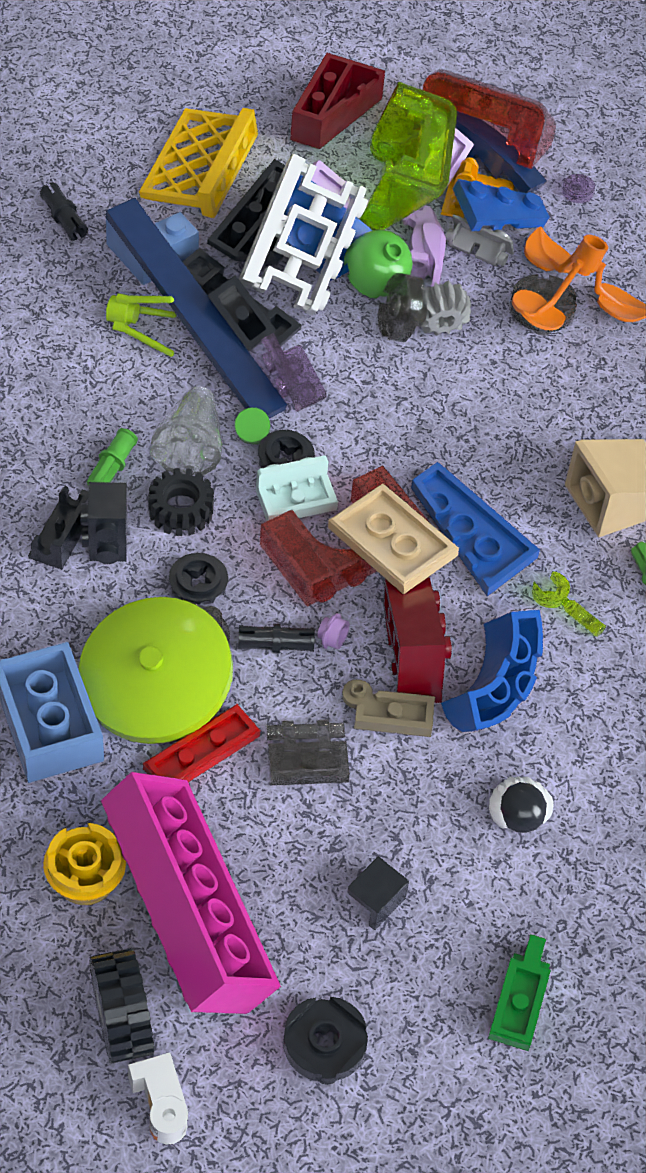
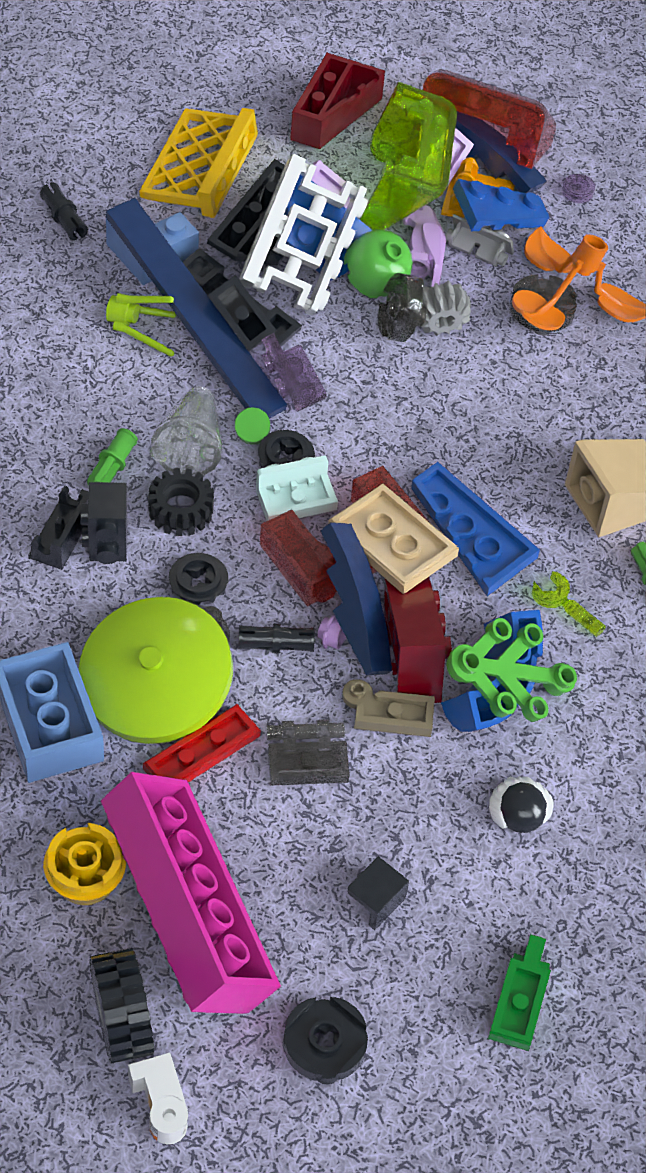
(361, 610): none -> dark blue slope
(555, 679): none -> bright green plant

